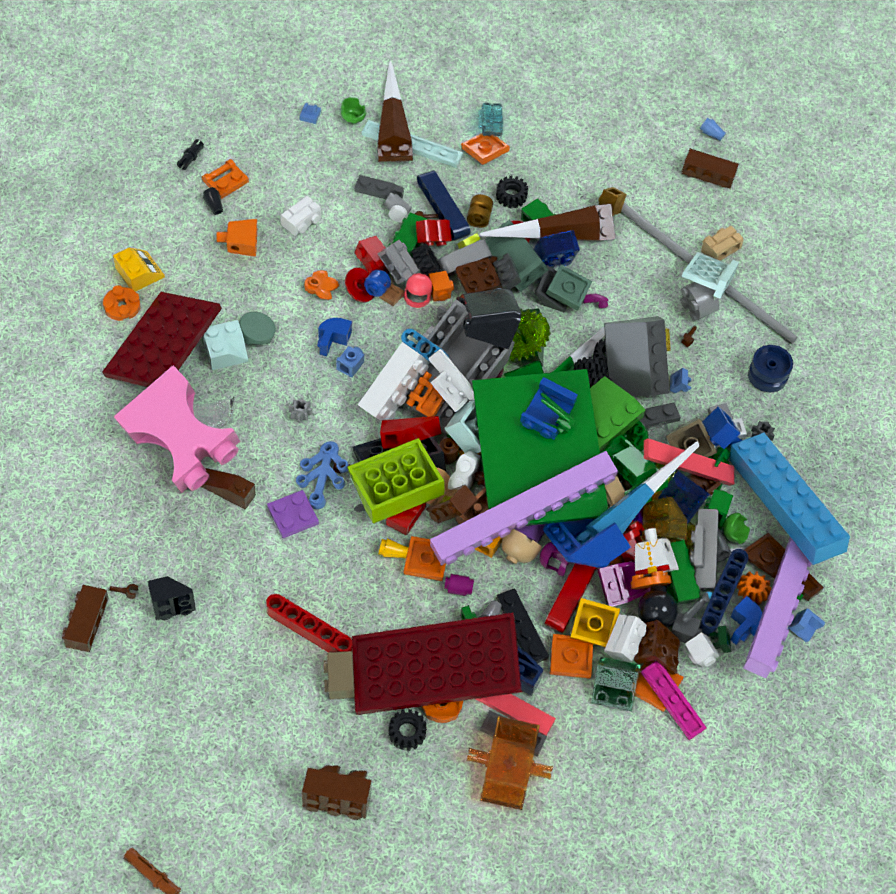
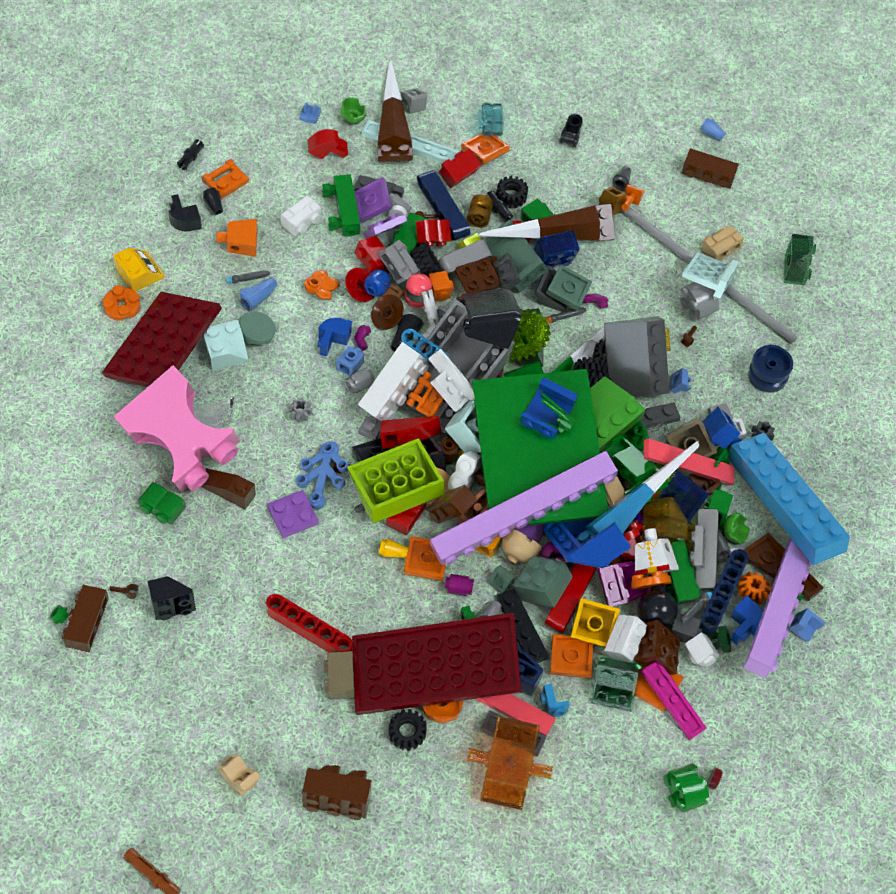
(59, 614): none -> green plate
(162, 503): none -> green brick
(184, 218): none -> black brick
(238, 774): none -> tan brick
(248, 276): none -> dark grey piece
(256, 294): none -> medium blue piece
(327, 141): none -> red brick
(346, 205): none -> green brick
(359, 380): none -> light grey brick
(360, 335): none -> magenta arm
(370, 428): none -> light grey tile
(372, 199): none -> medium lavender plate
(381, 312): none -> reddish brown dish
(387, 224): none -> plate
(408, 321): none -> black piece
(416, 99): none -> light grey slope
(430, 307): none -> white pin
(459, 168): none -> red brick
(499, 206): none -> black pin
(501, 579): none -> sand green tile
(543, 581): none -> sand green brick
(548, 699): none -> dark azure bracket
(566, 314): none -> dark grey piece
(572, 130): none -> black piece
(622, 178): none -> dark grey cone
(633, 196): none -> orange arm
(686, 788): none -> green brick
(714, 778): none -> dark red tile
(798, 258): none -> clear green slope

